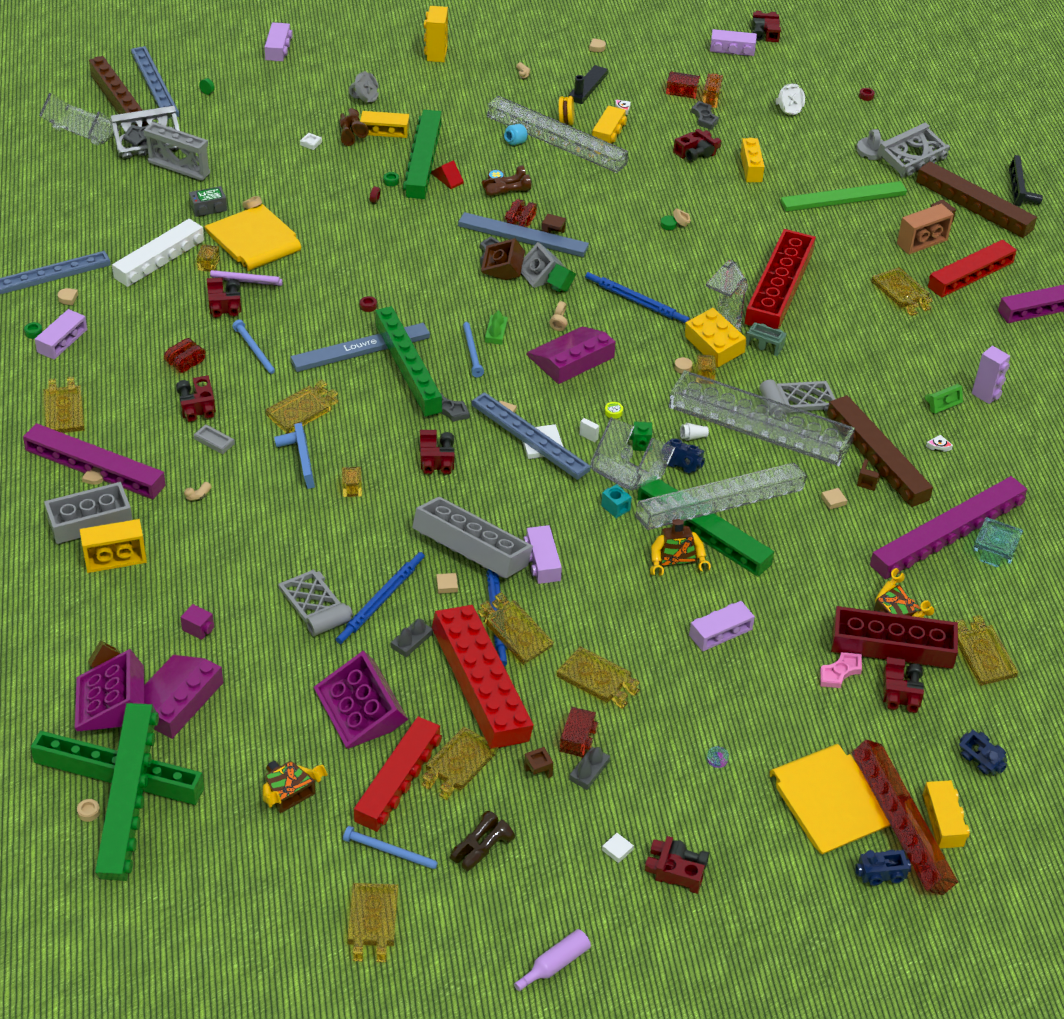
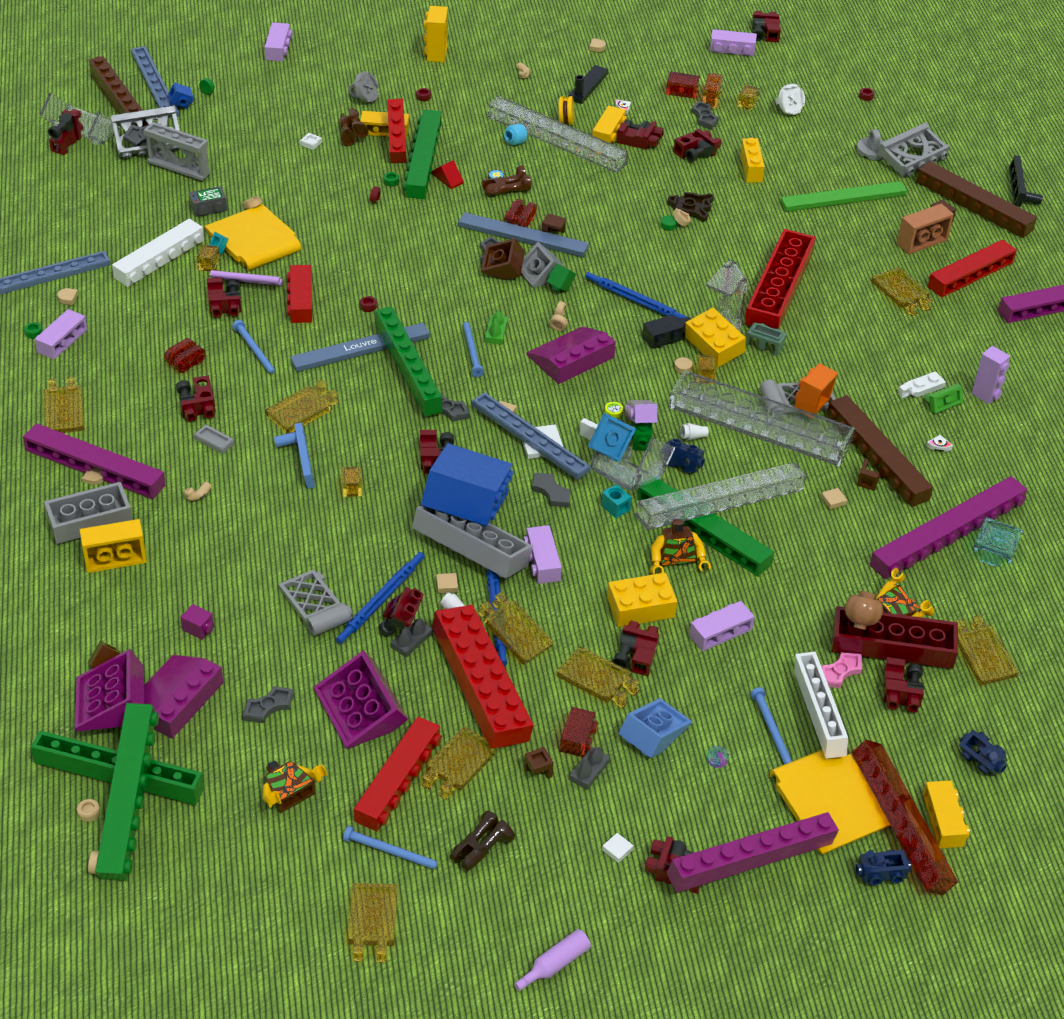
(66, 132): none -> dark red hips
(93, 862): none -> tan tile
(180, 95): none -> blue brick
(219, 240): none -> teal tile
(259, 709): none -> dark grey tile
(299, 294): none -> red brick
(396, 131): none -> red brick
(400, 611): none -> dark red hips
(423, 94): none -> dark red tile
(450, 601): none -> white cone
(467, 484): none -> blue brick
(547, 486): none -> dark grey tile
(611, 437): none -> dark azure tile
(639, 135): none -> dark red hips
(641, 411): none -> lavender brick
(641, 643): none -> dark red hips
(642, 599): none -> yellow brick
(654, 727): none -> medium blue slope
(664, 331): none -> black hinge
(693, 204): none -> dark brown tile
(748, 97): none -> clear yellow brick
(752, 852): none -> magenta brick
(758, 695): none -> medium blue bar
(815, 389): none -> orange piece
(821, 705): none -> white brick
(863, 609): none -> medium nougat plant
(922, 385): none -> white hinge

